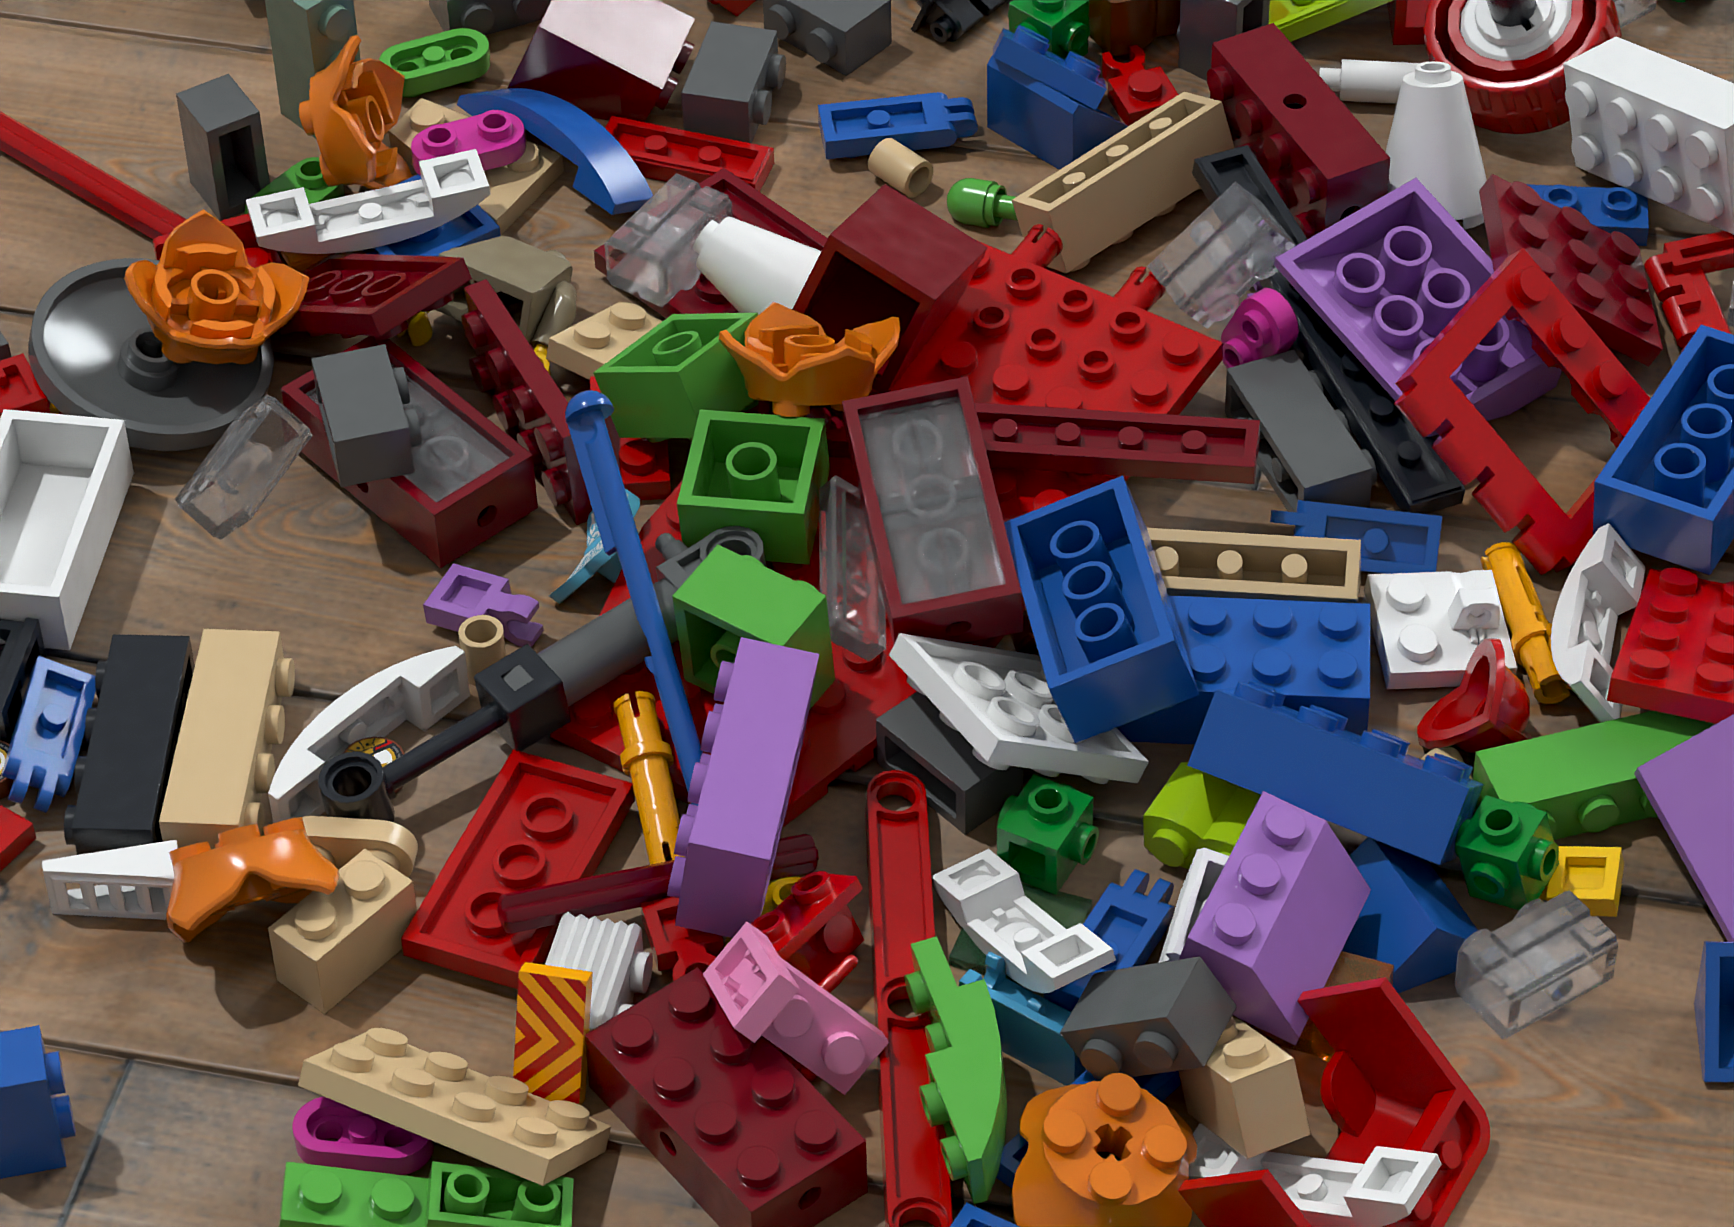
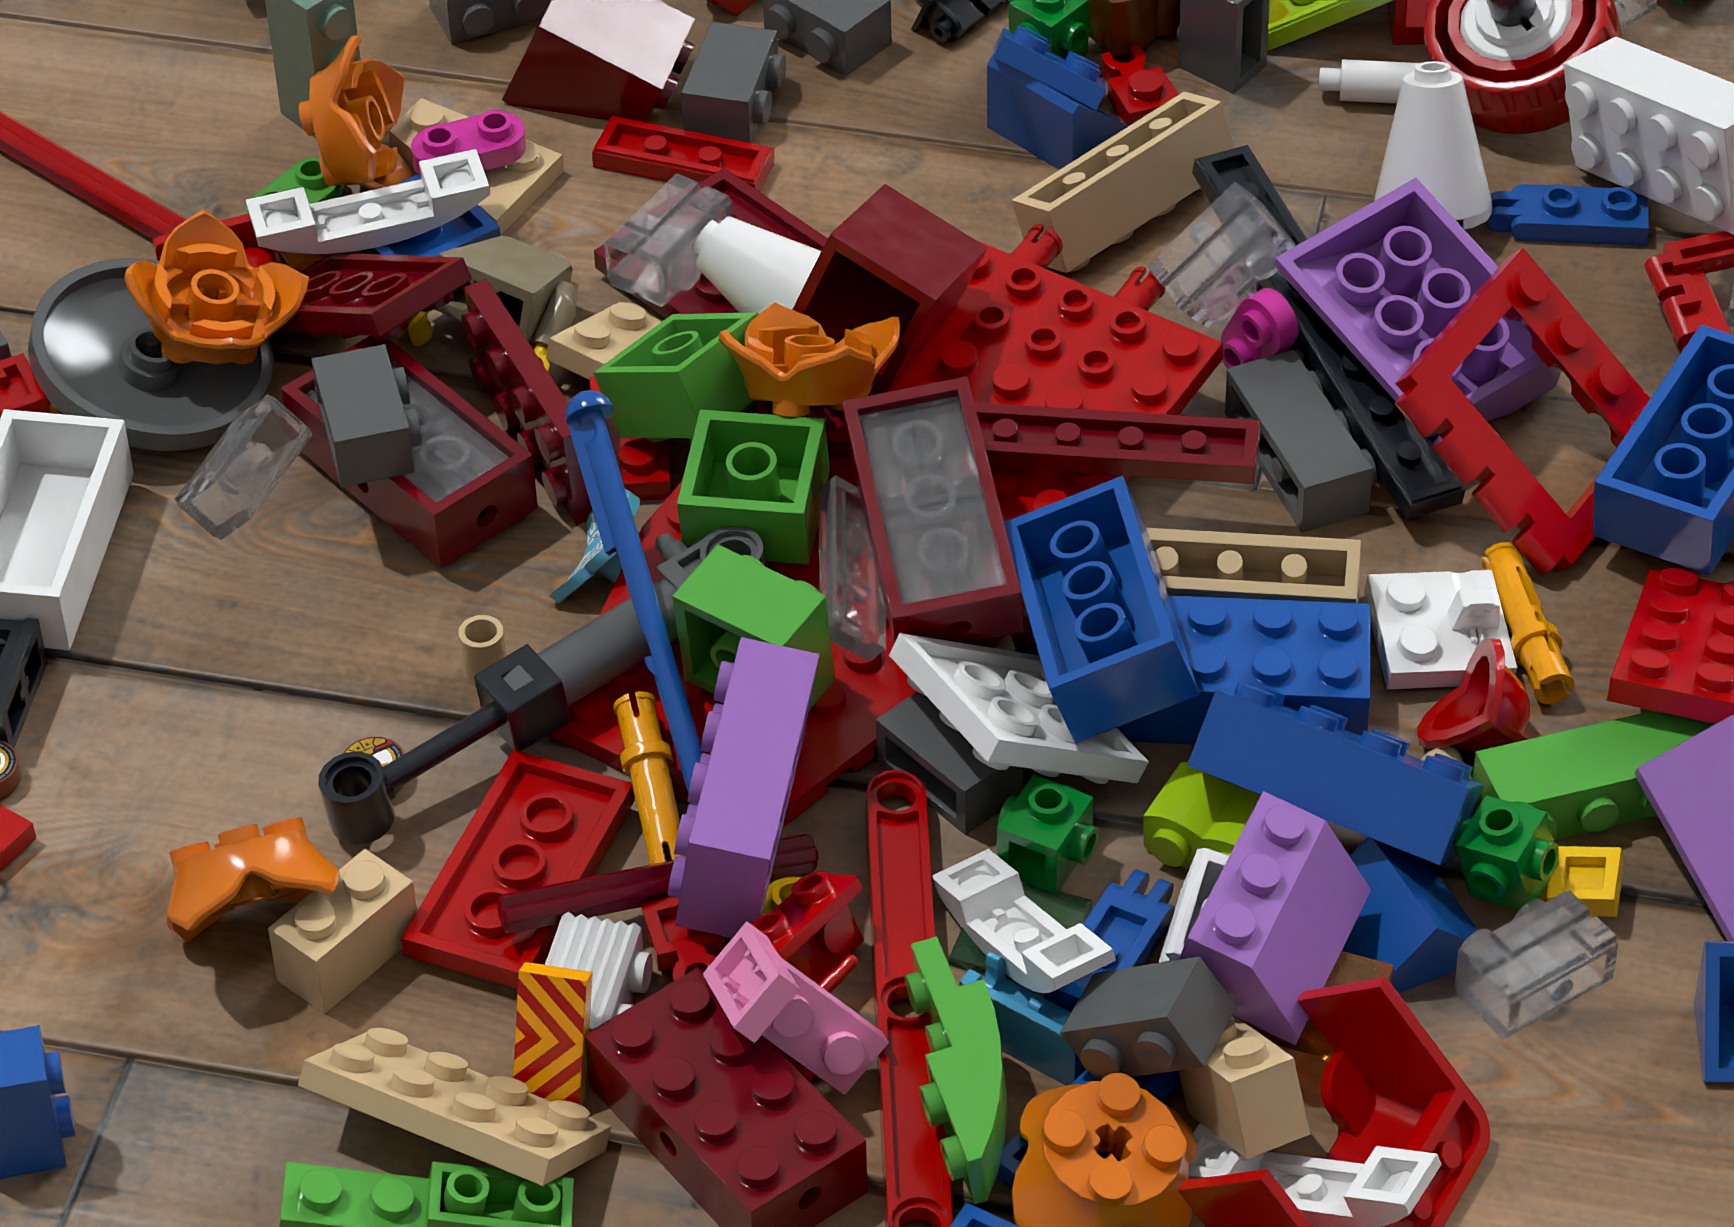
(48, 731): hinge -> none
(130, 743): black brick -> none
(130, 881): white slope -> none
(223, 144): dark grey piece -> none
(227, 736): tan brick -> none
(344, 838): tan plate -> none
(363, 1140): dark pink plate -> none
(412, 690): white slope -> none
(439, 60): bright green plate -> none
(471, 593): medium lavender plate -> none
(605, 168): blue slope -> none
(900, 167): tan hinge -> none
(912, 120): blue hinge -> none
(980, 203): bright green cylinder -> none
(1296, 128): dark red brick -> none
(1388, 538): blue hinge -> none
(1590, 267): dark red plate -> none
(1597, 590): white slope -> none

